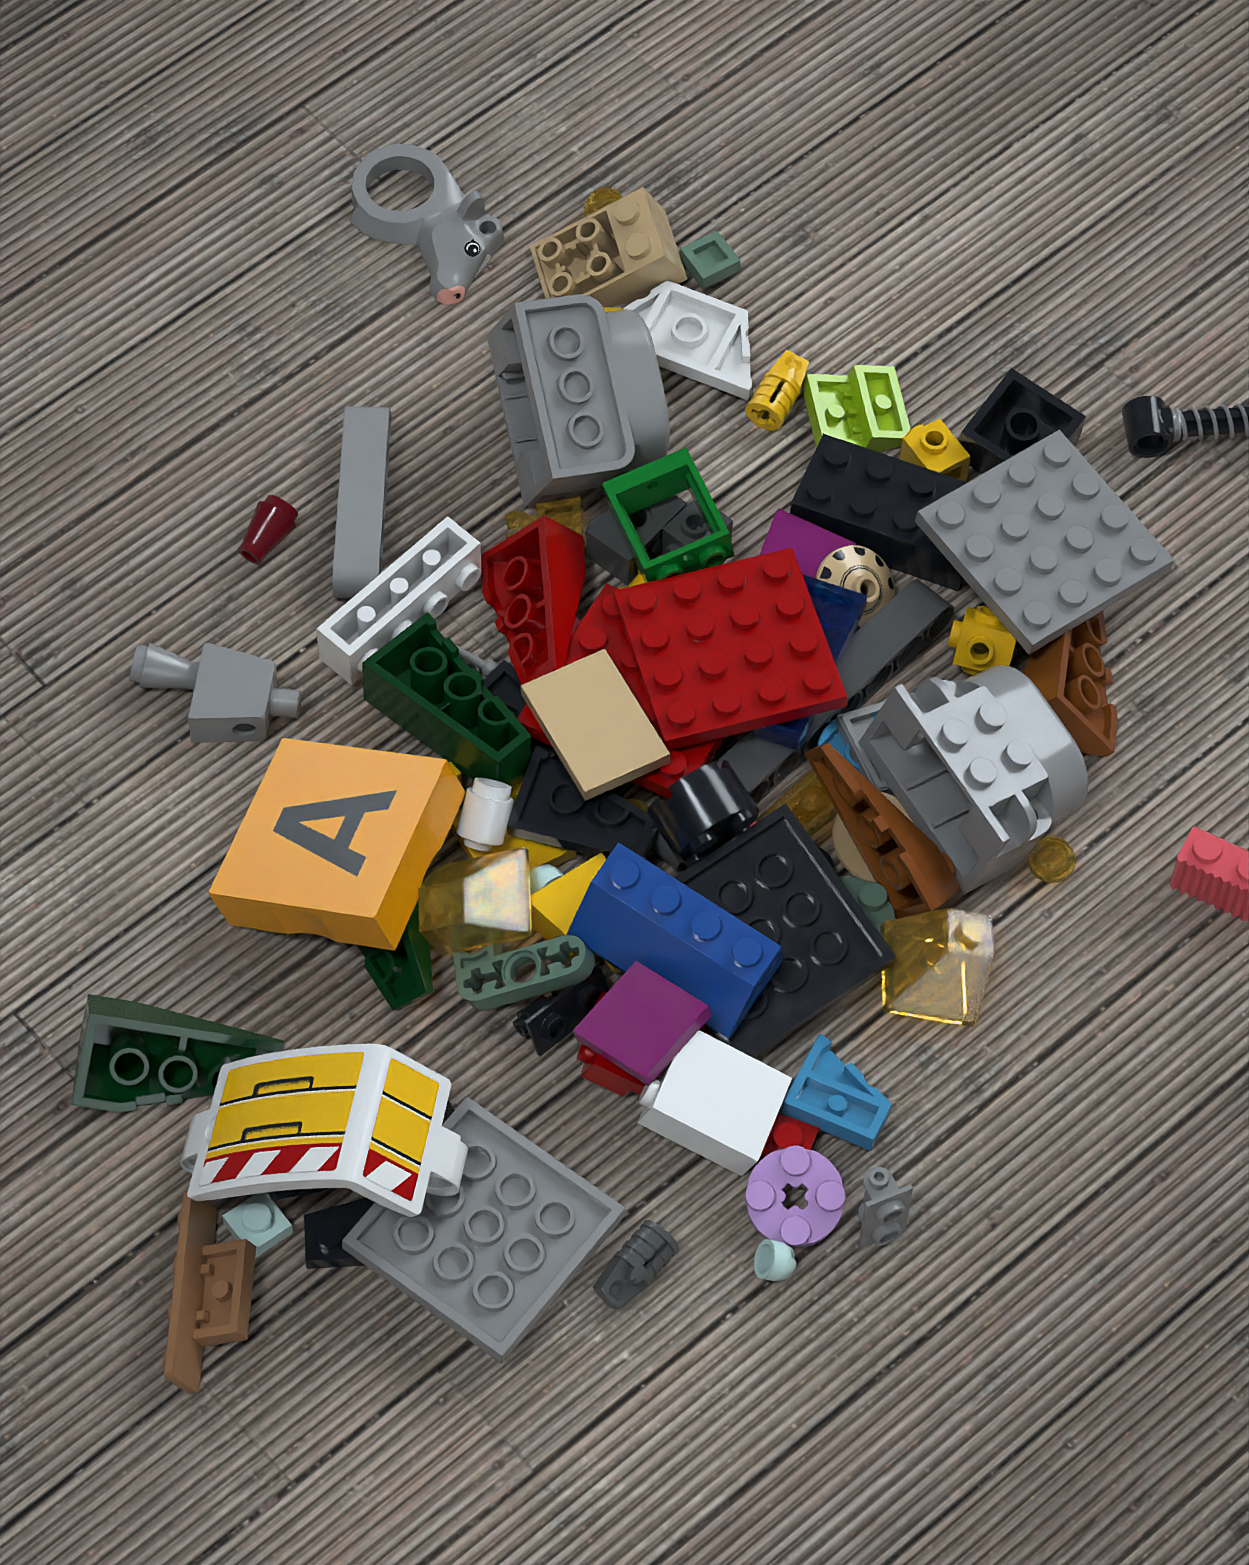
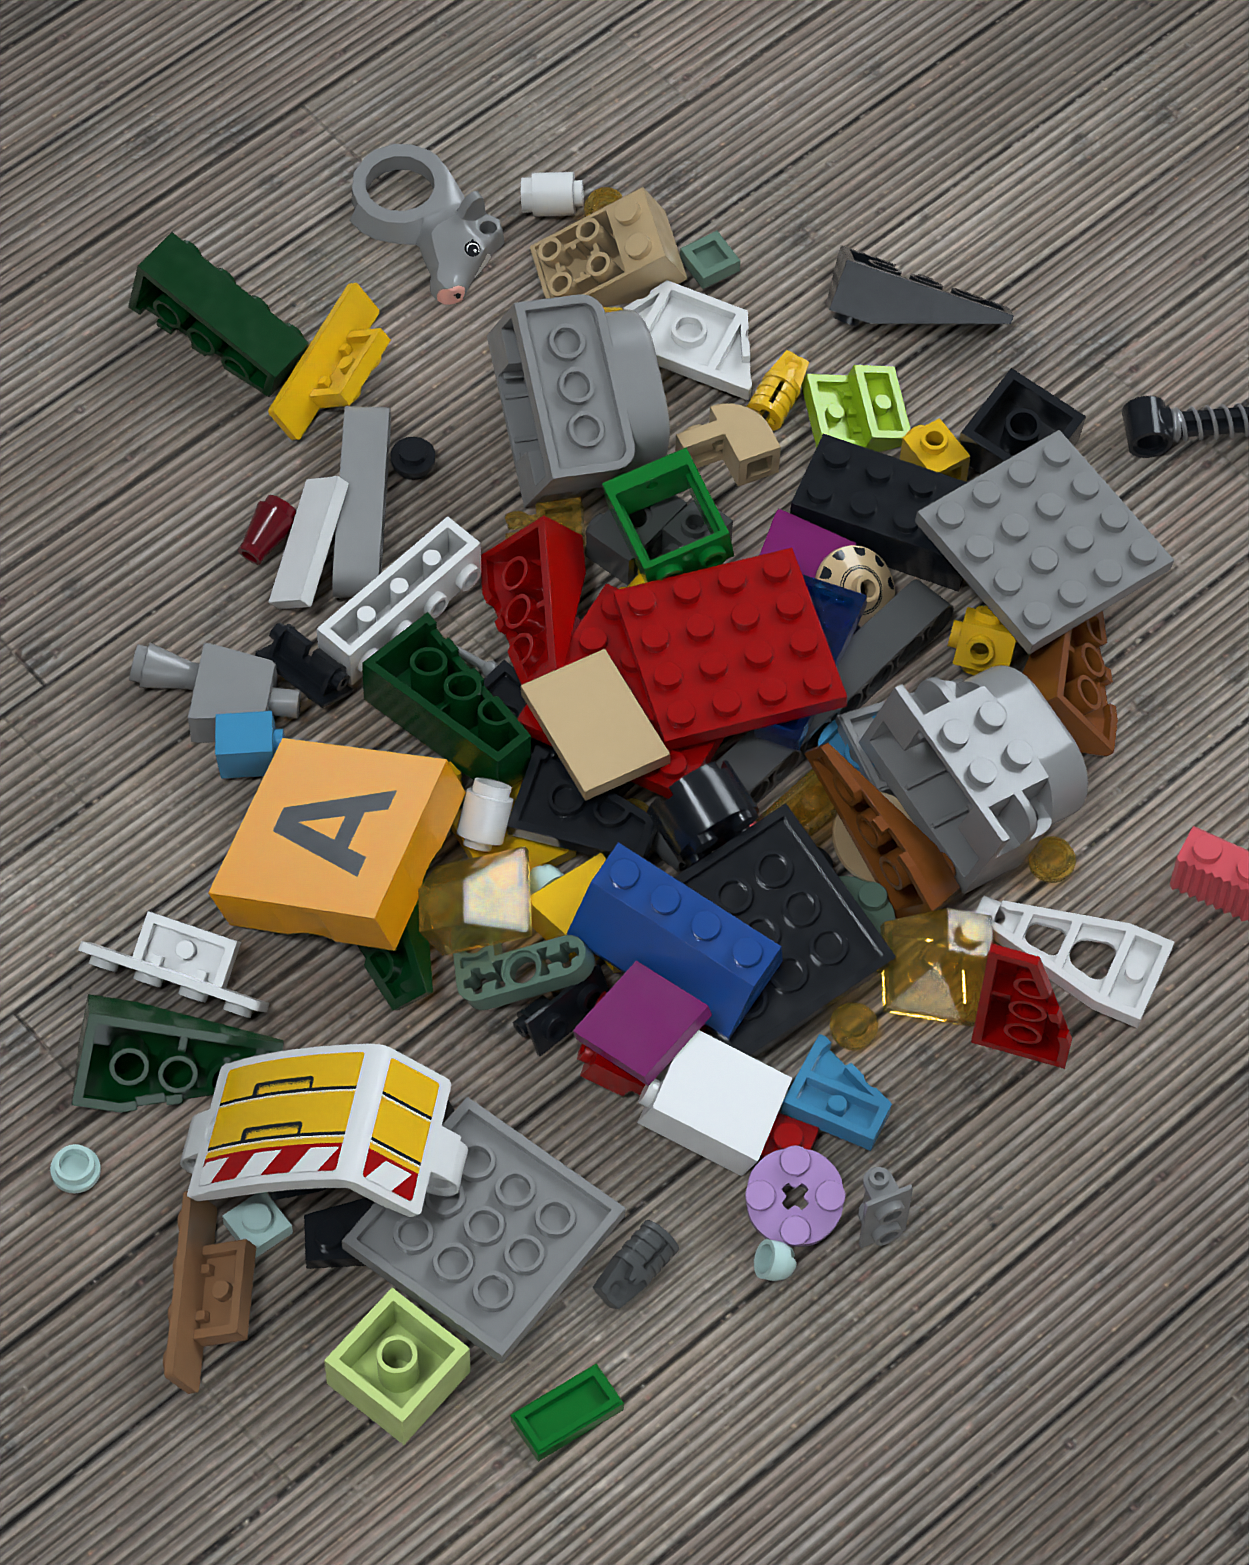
(75, 1169): none -> light aqua plate
(183, 956): none -> white bracket
(216, 314): none -> dark green wedge
(245, 743): none -> dark azure brick
(308, 542): none -> white tile
(316, 676): none -> black hinge
(333, 363): none -> yellow bracket
(397, 1366): none -> yellowish green brick
(413, 457): none -> black plate
(551, 194): none -> white brick
(567, 1412): none -> green tile
(738, 438): none -> tan brick
(853, 1026): none -> clear yellow plate
(878, 294): none -> black wedge
(1020, 1009): none -> red wedge
(1132, 975): none -> white plate

